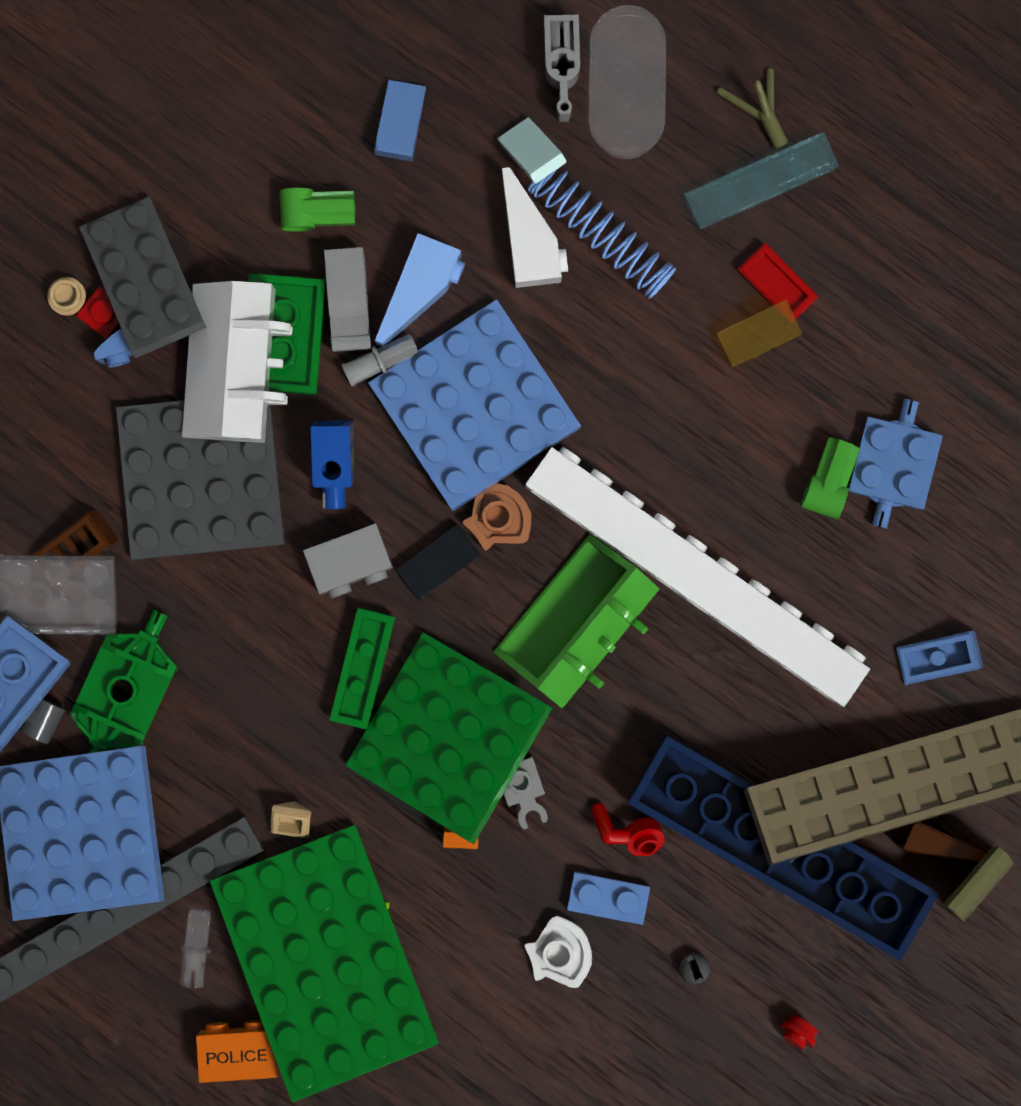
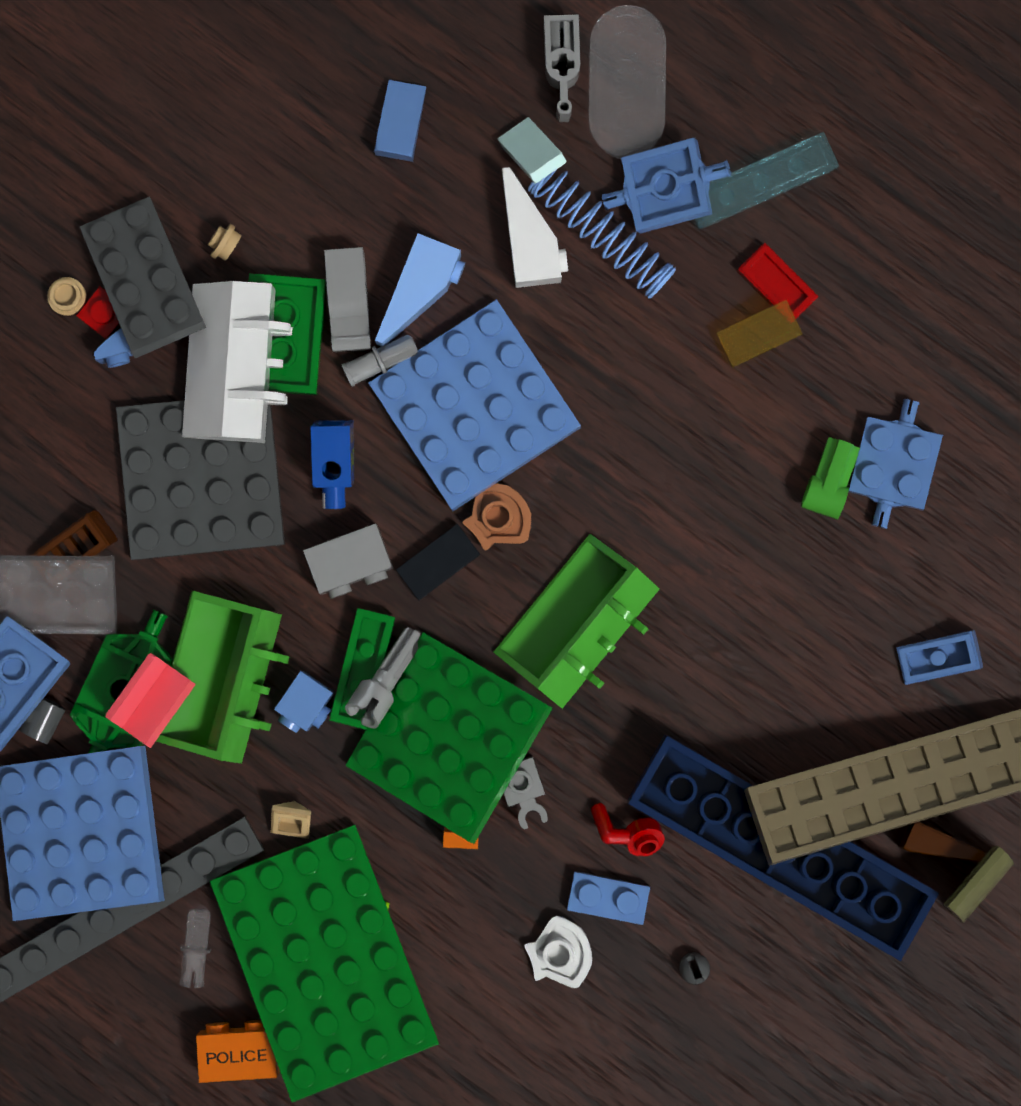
(150, 700): none -> coral panel
(224, 242): none -> tan plate
(227, 656): none -> bright green piece
(304, 209): bright green piece -> none
(304, 703): none -> medium blue brick
(375, 693): none -> light grey piece
(666, 185): none -> medium blue plate
(697, 577): white brick -> none
(766, 102): olive plant -> none
(799, 1032): red plate -> none

